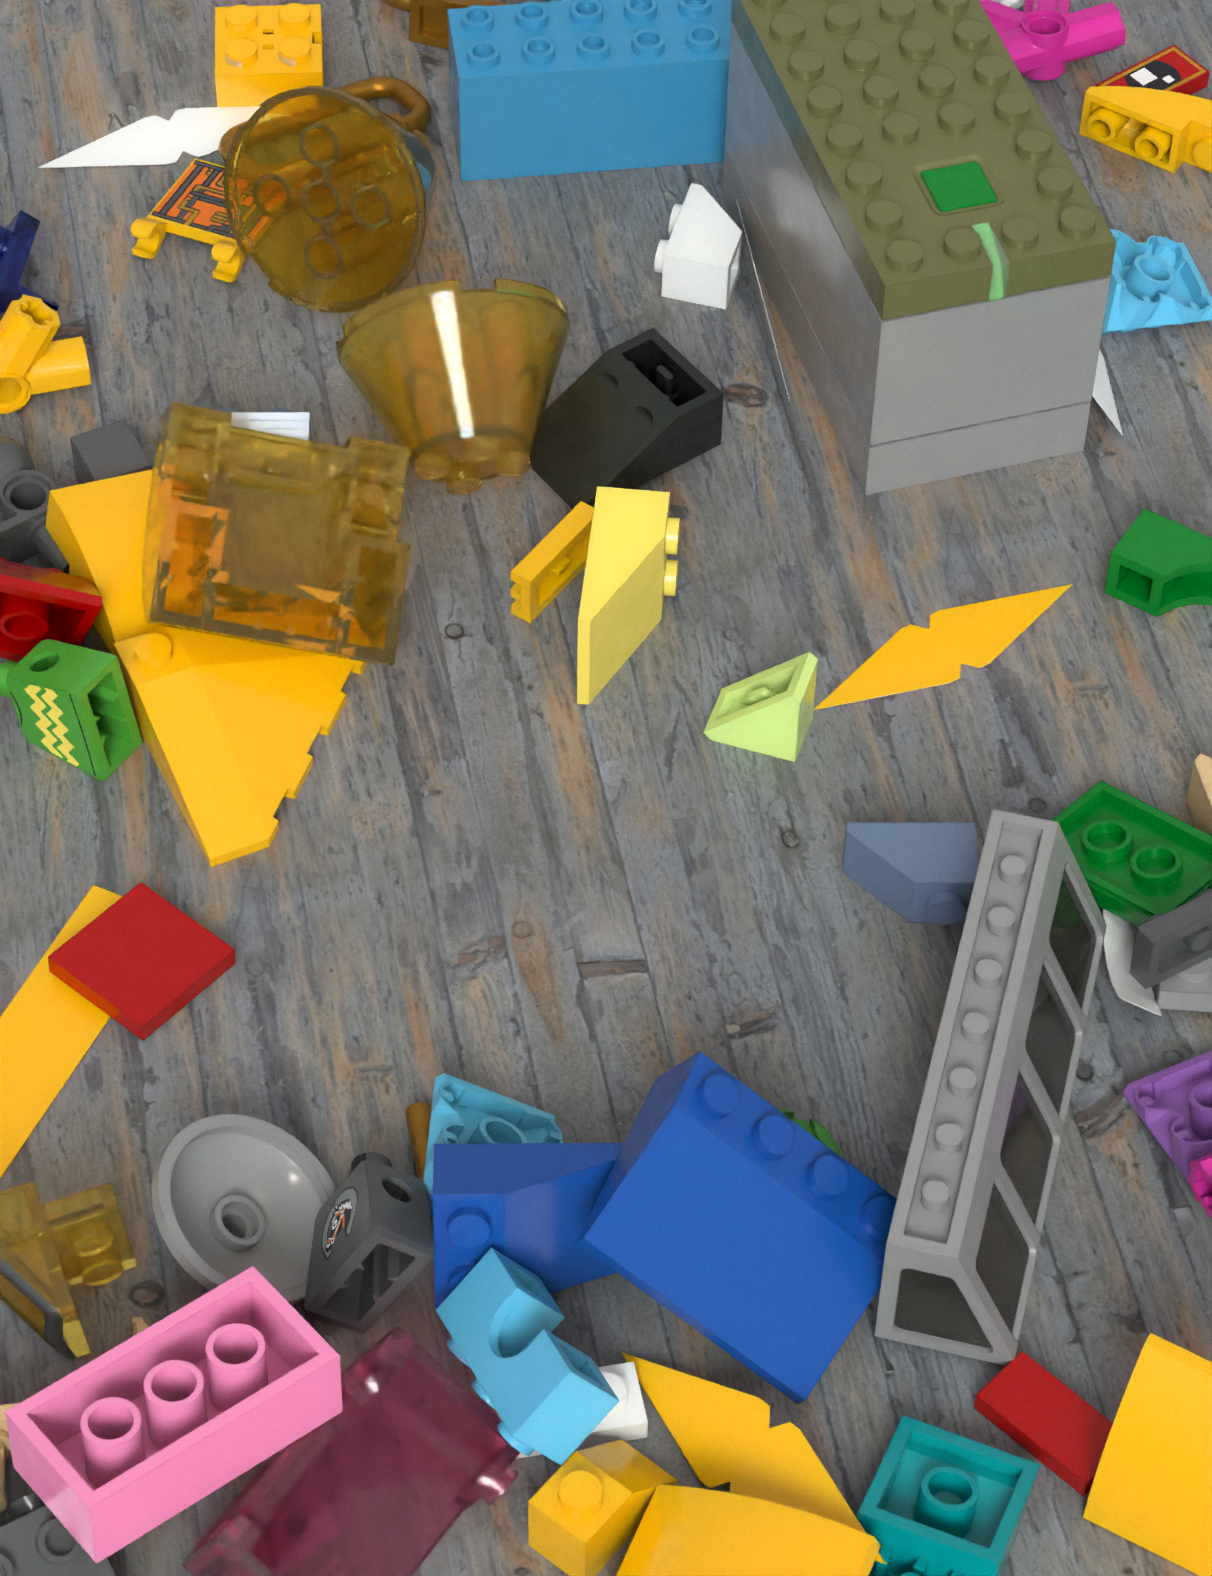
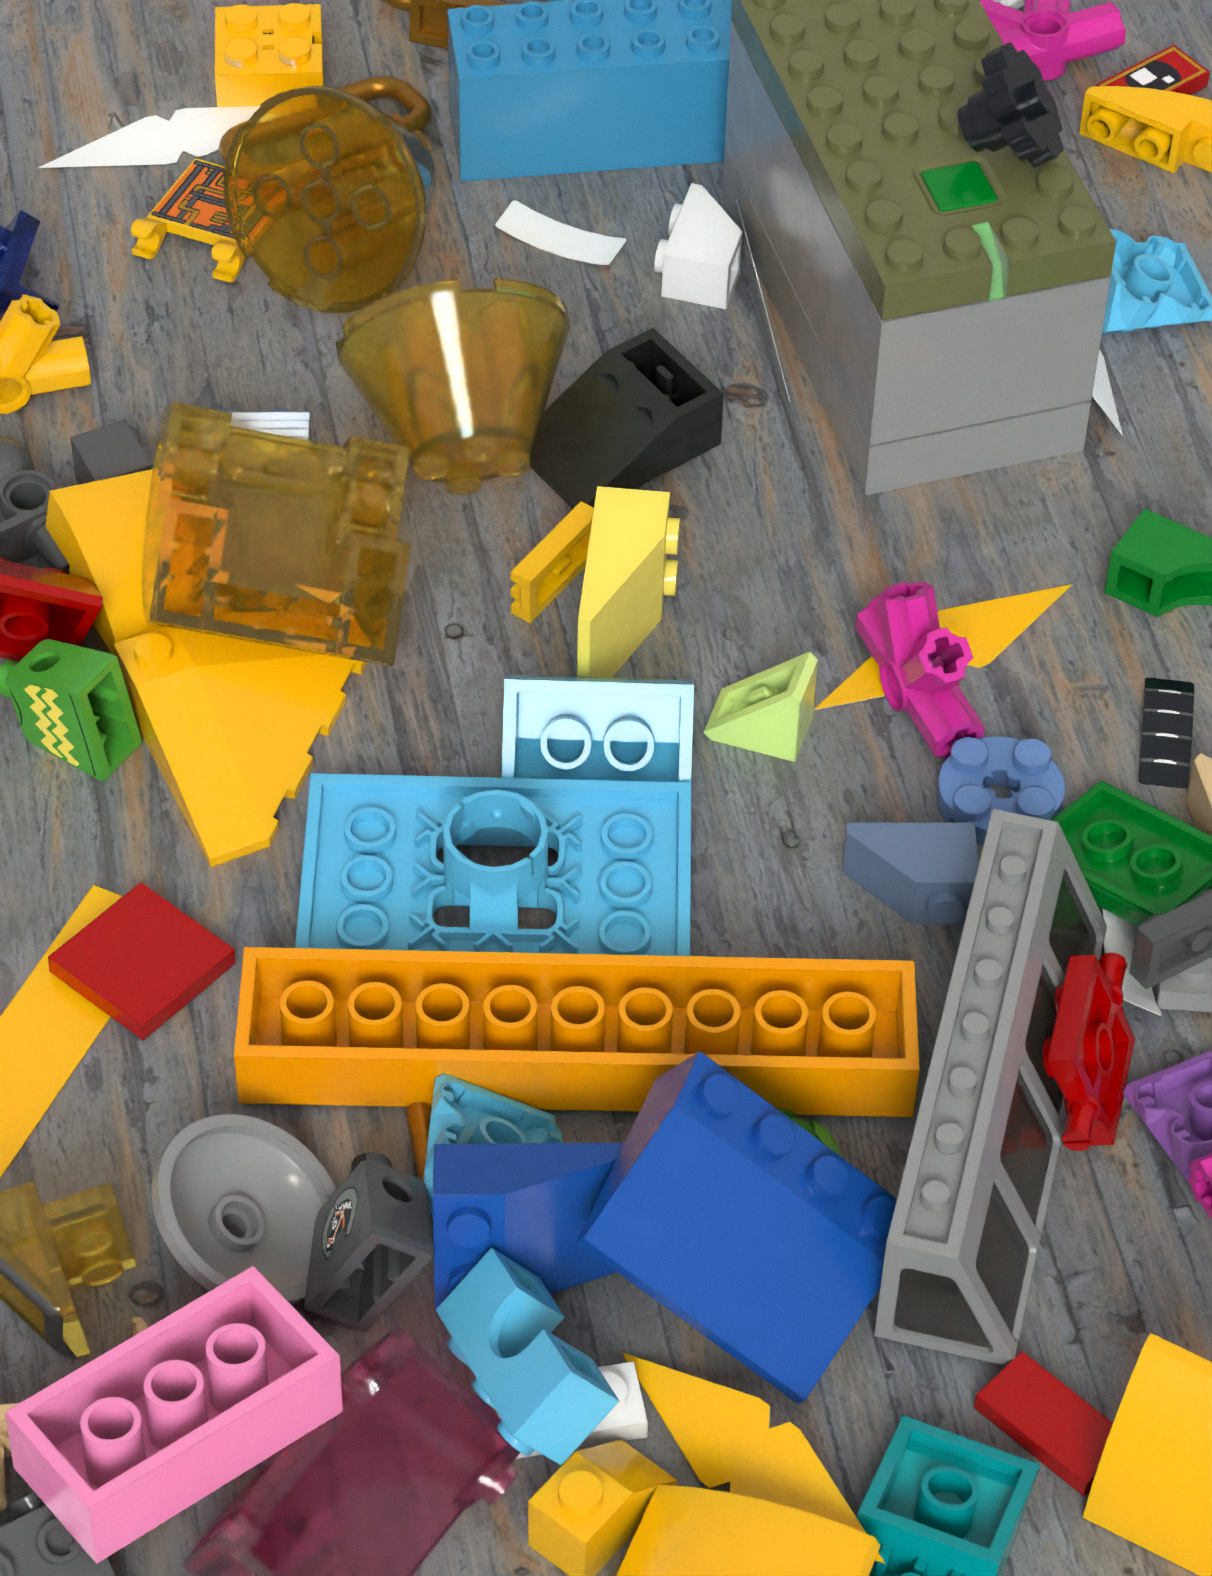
(378, 879): none -> medium azure plate
(558, 237): none -> white sticker
(573, 1027): none -> light orange brick
(597, 728): none -> slope
(920, 663): none -> dark pink piece
(998, 761): none -> medium blue plate
(1012, 109): none -> black plant
(1090, 1049): none -> red plate
(1167, 733): none -> black sticker

